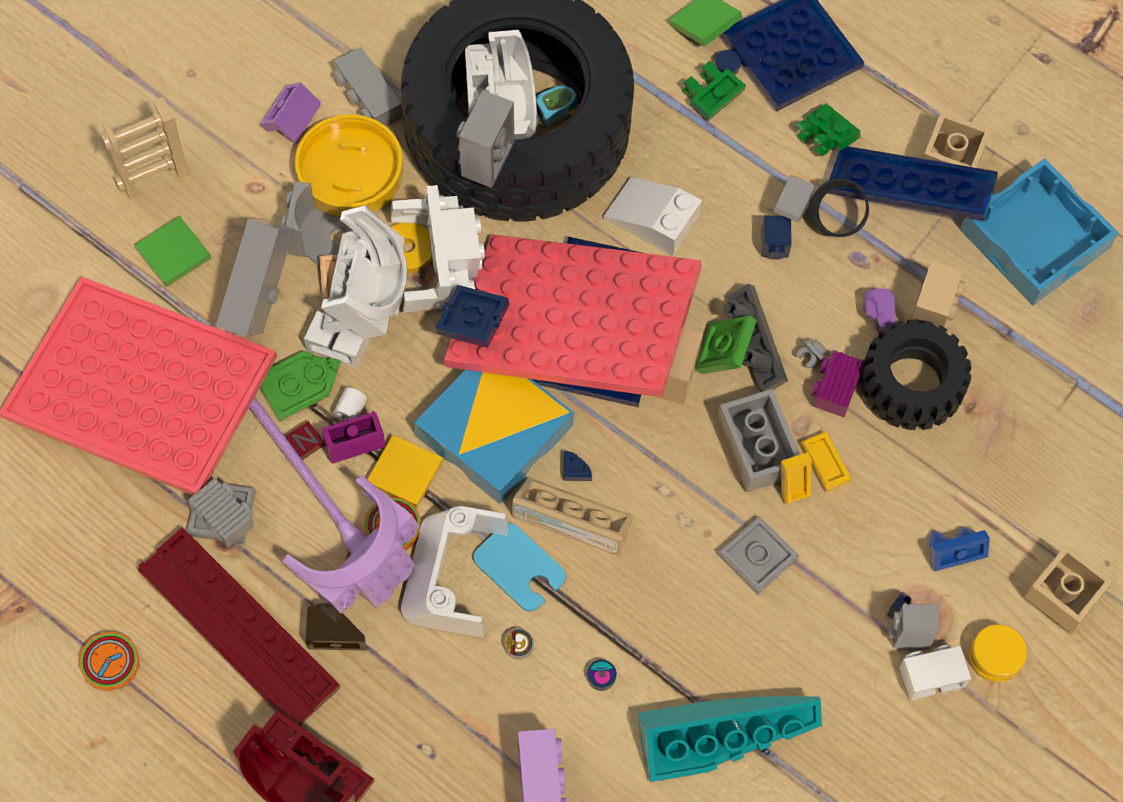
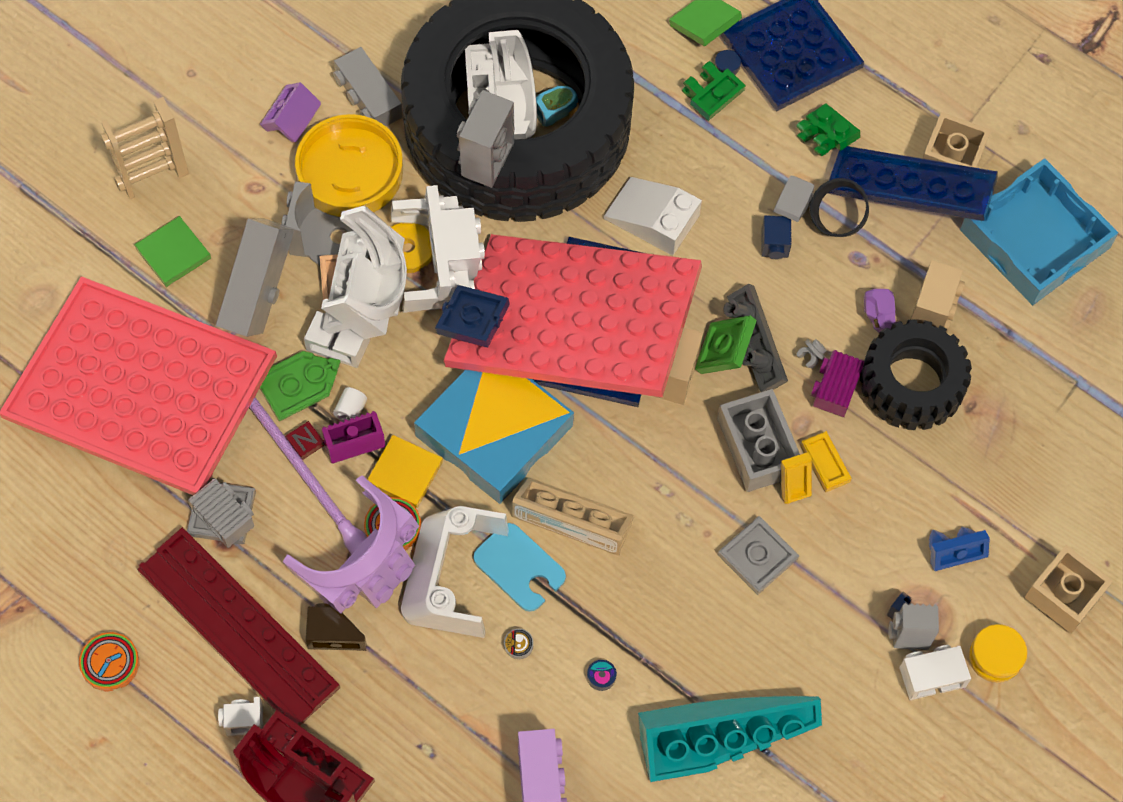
(241, 716): none -> white brick
(575, 468): dark blue tile -> none

